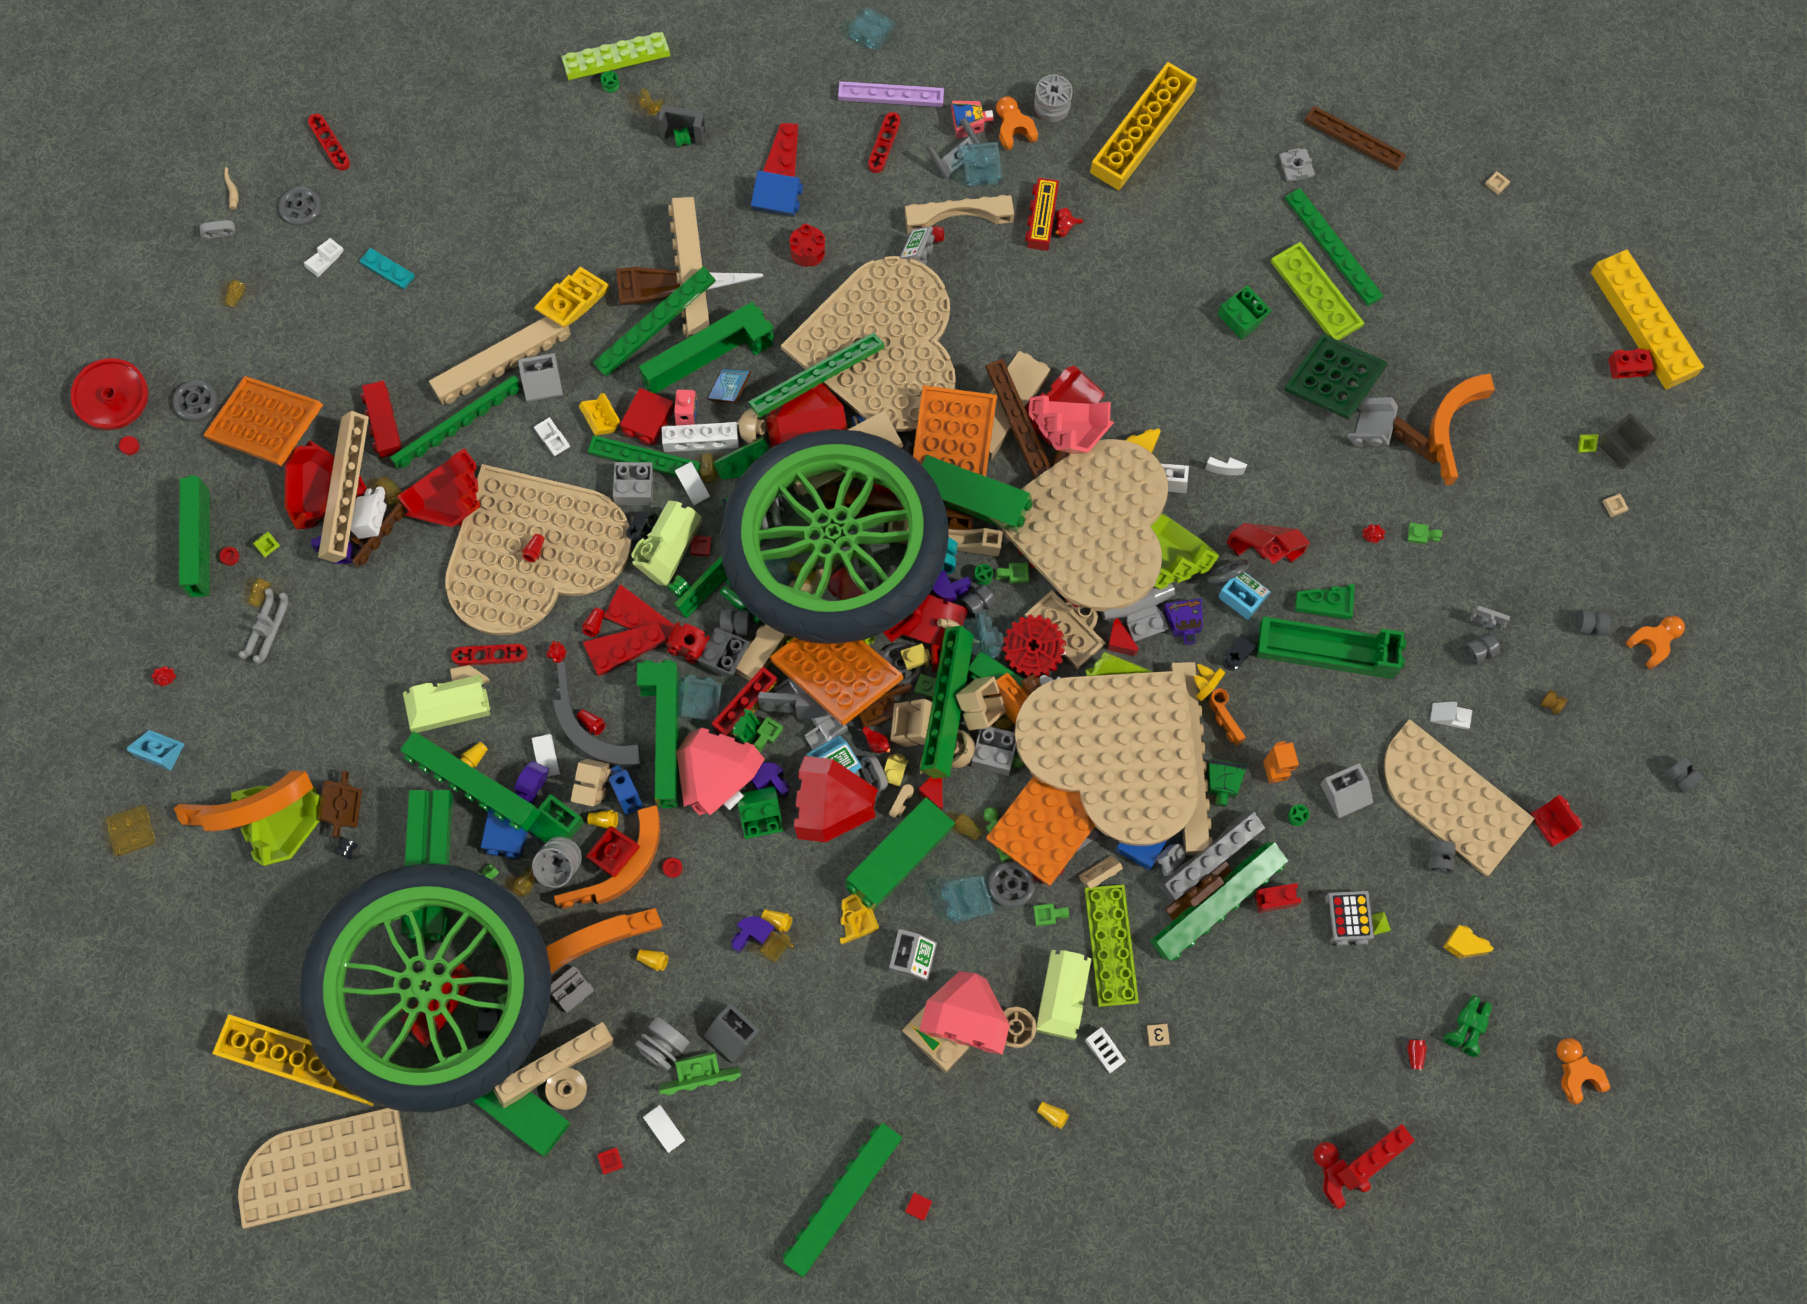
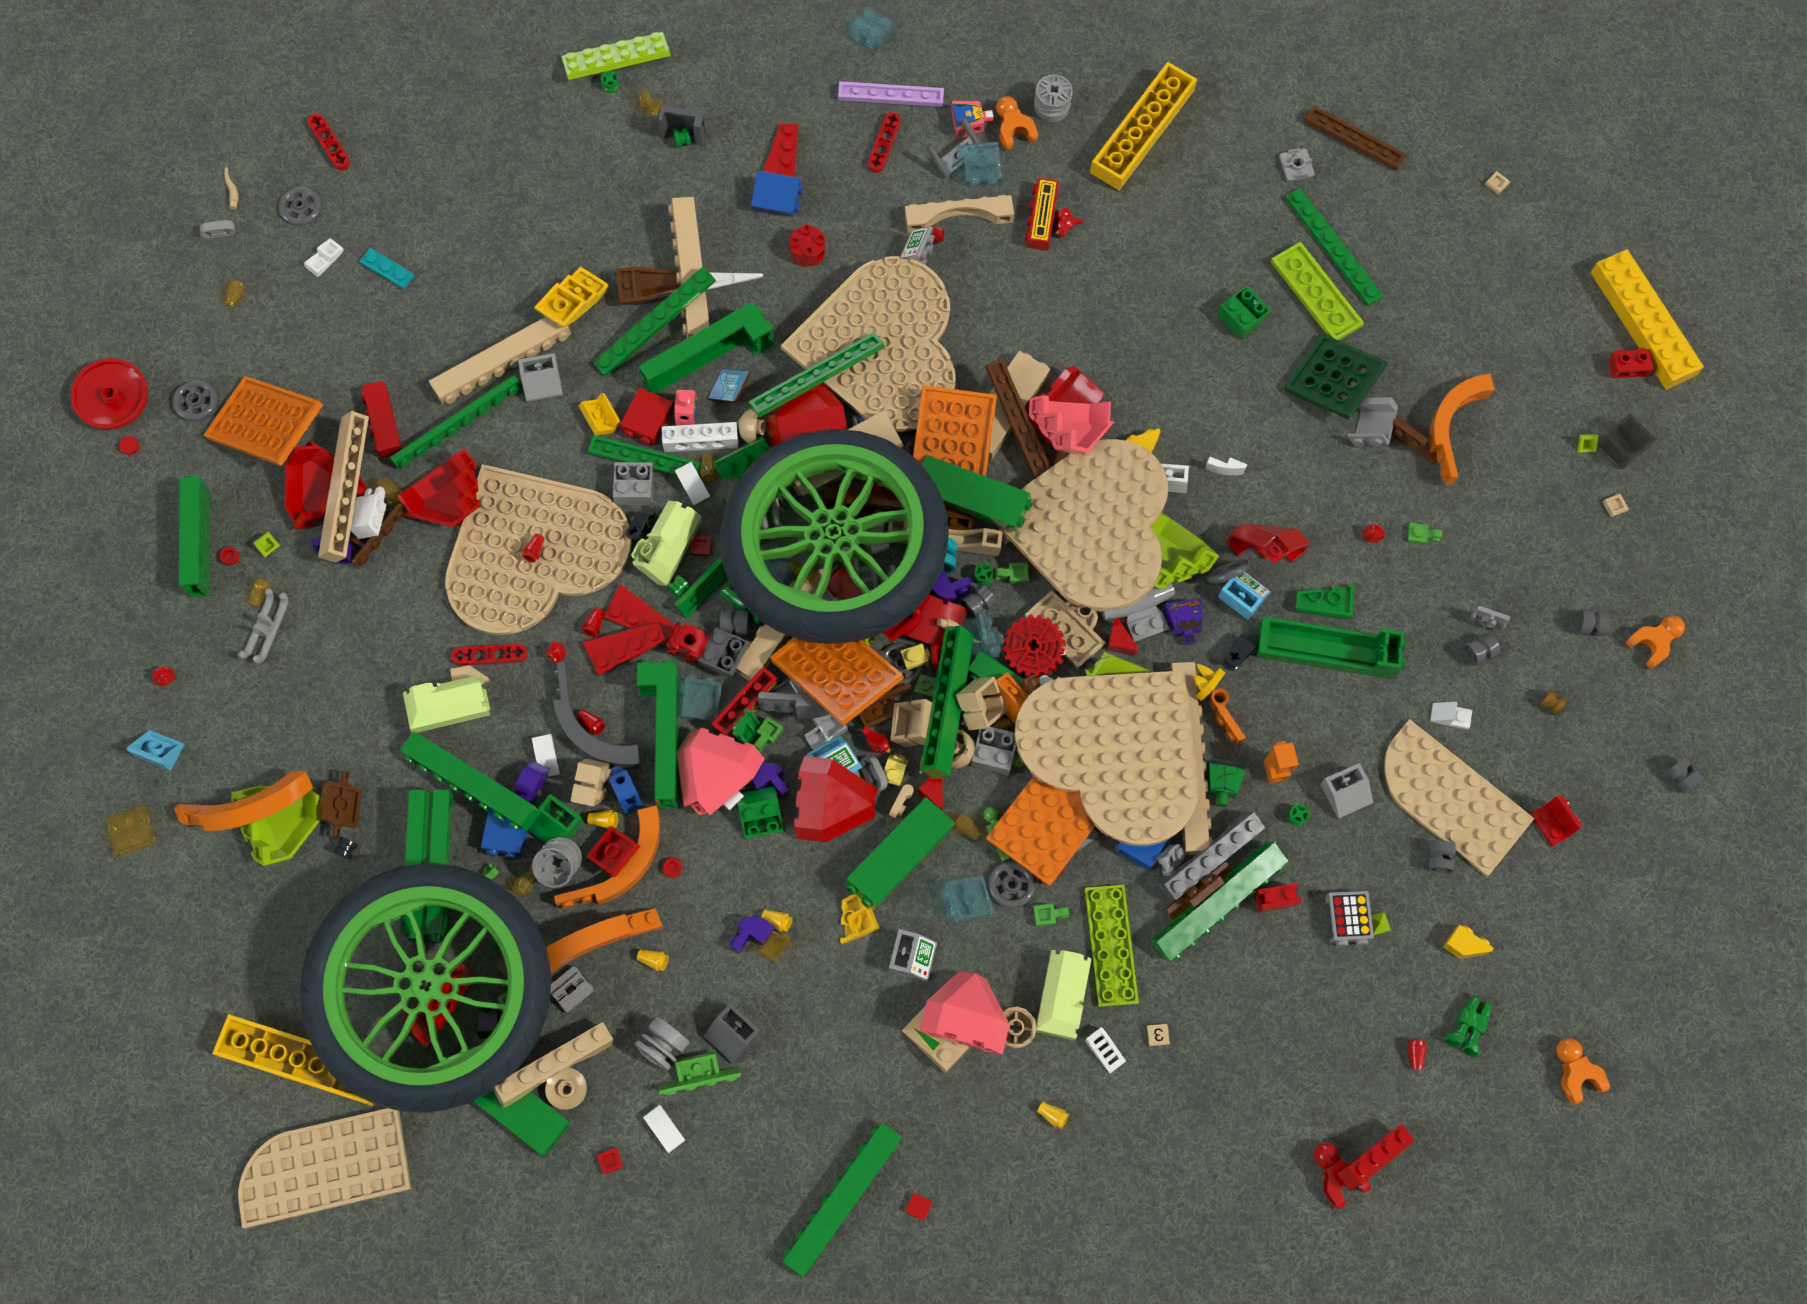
(474, 755): yellow cone -> none
(552, 437): white slope -> none
(1100, 872): tan plate -> none

